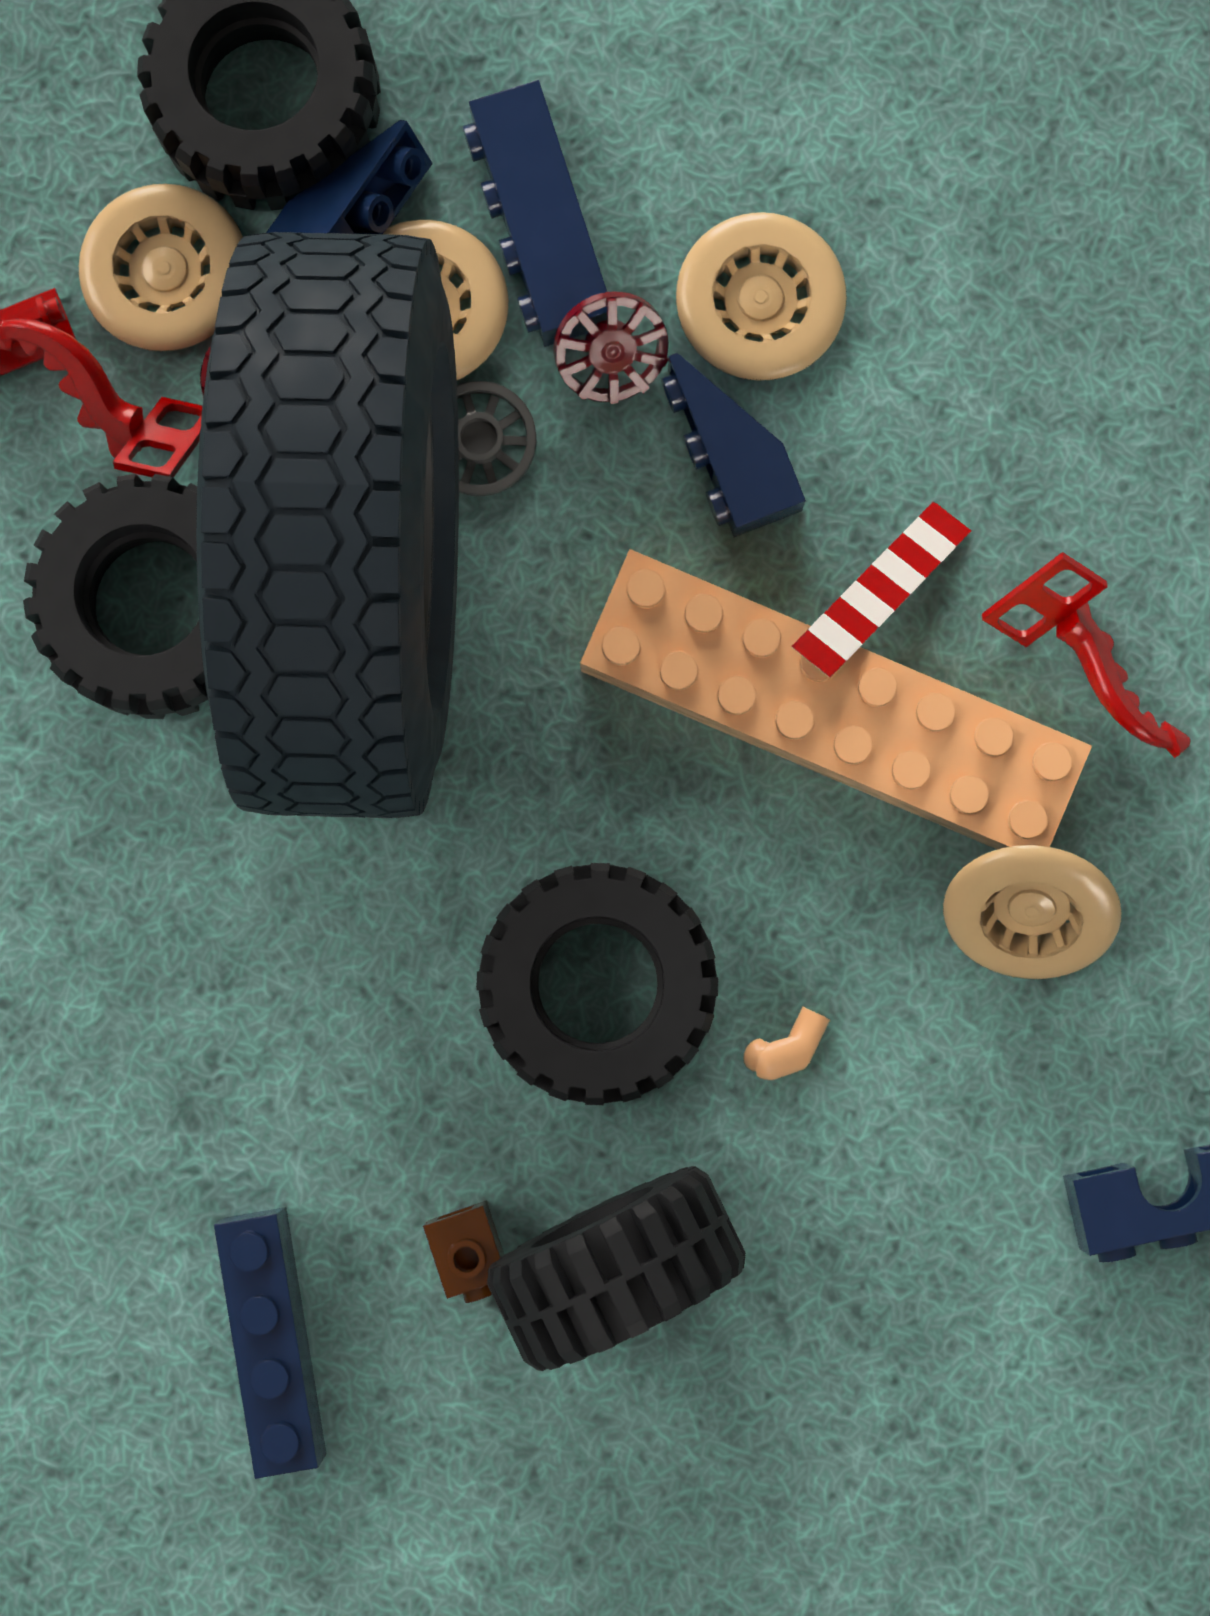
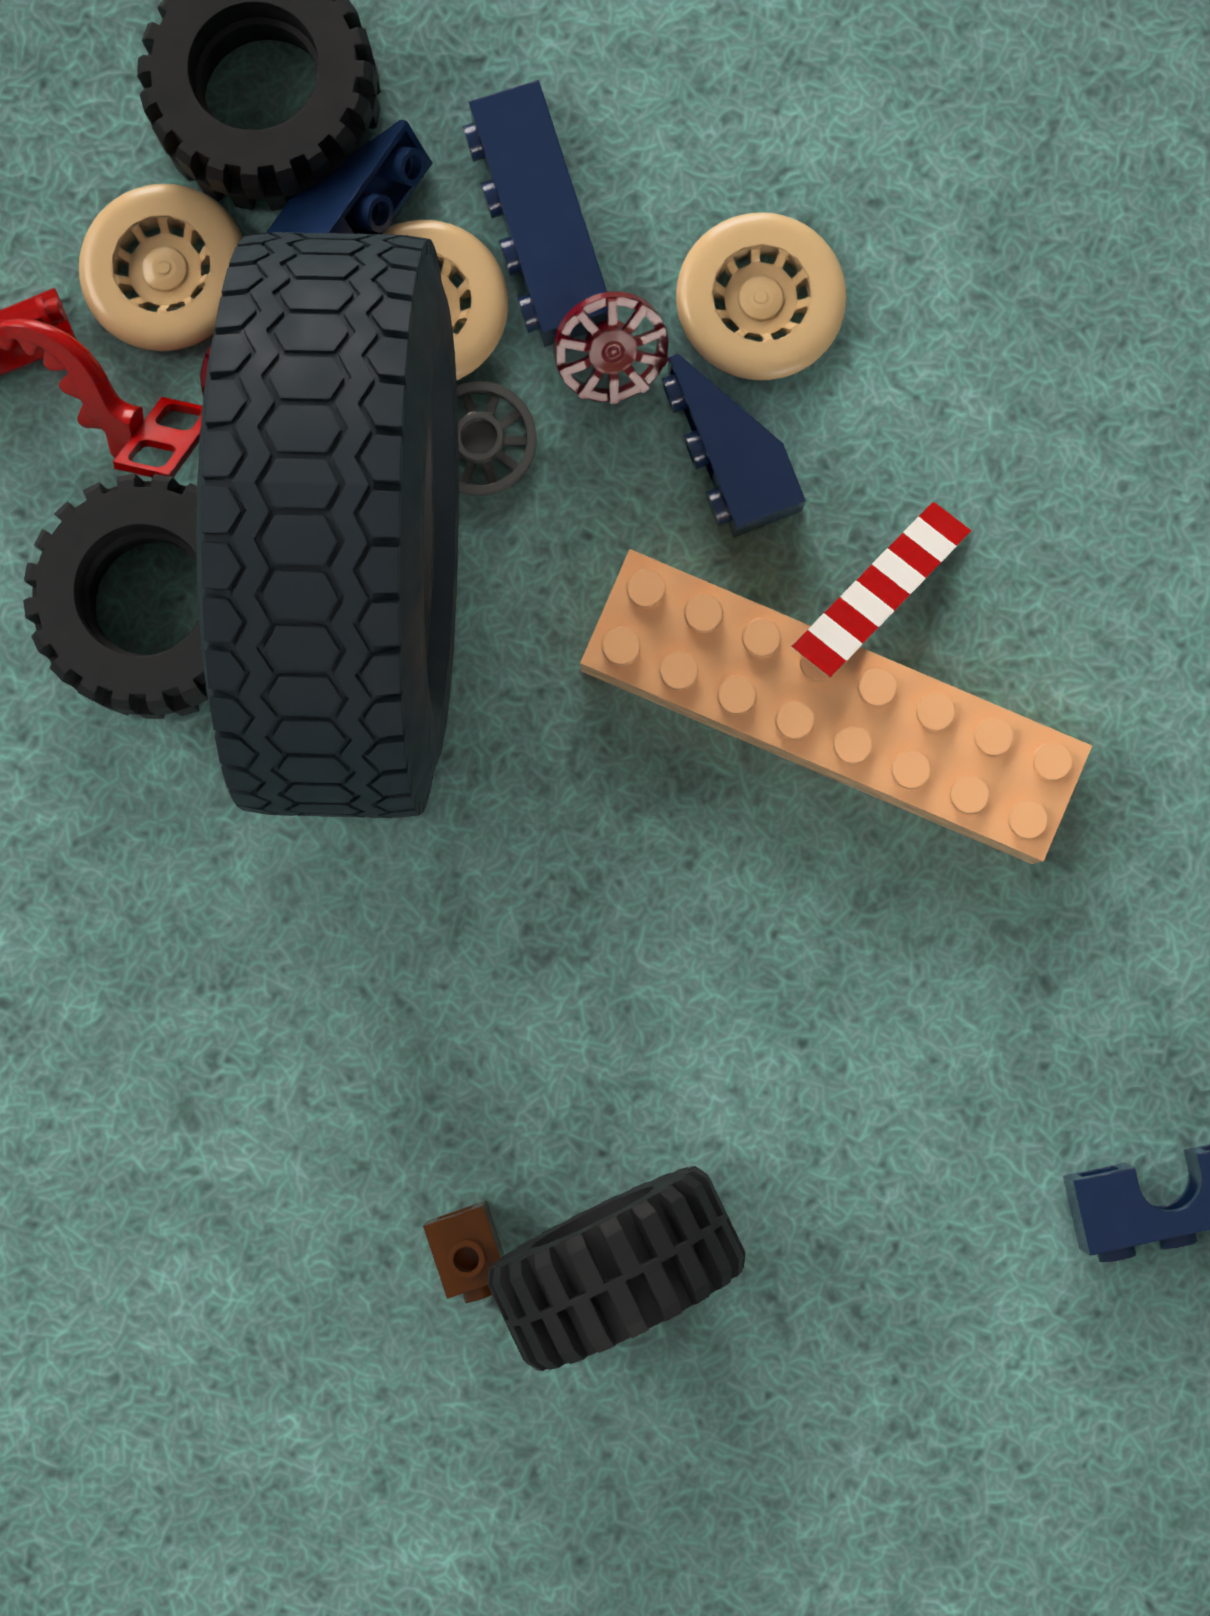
(270, 1342): dark blue brick -> none
(511, 987): black tyre -> none
(790, 1053): light nougat arm -> none
(1032, 897): tan wheel -> none
(1092, 646): red piece -> none

